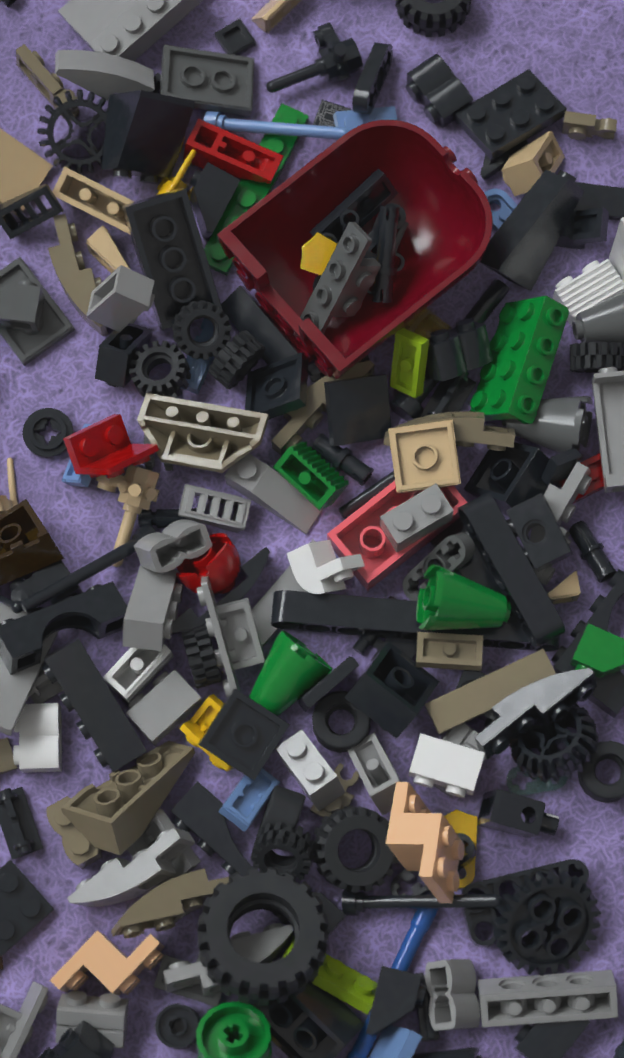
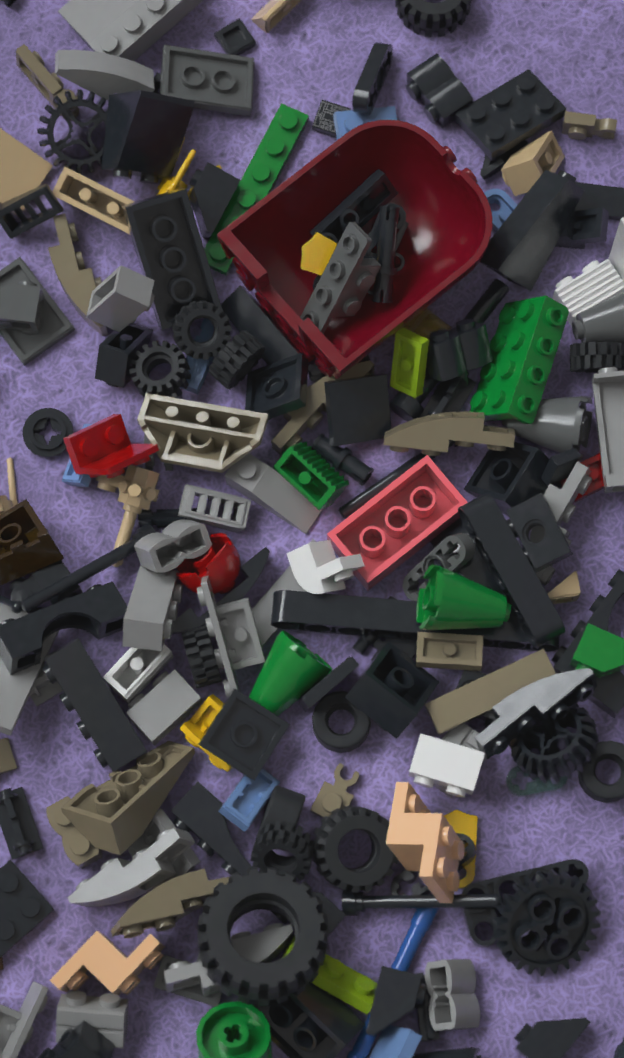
(39, 738): white brick -> none
(105, 250): tan slope -> none
(177, 1026): black wheel -> none
(231, 153): red slope -> none
(274, 128): medium blue piece -> none
(310, 770): brick -> none
(333, 62): black piece -> none
(375, 771): light grey slope -> none
(416, 517): light grey brick -> none
(424, 456): tan tile -> none
(503, 810): black torso -> none
(547, 998): light grey brick -> none
(592, 551): black axle -> none

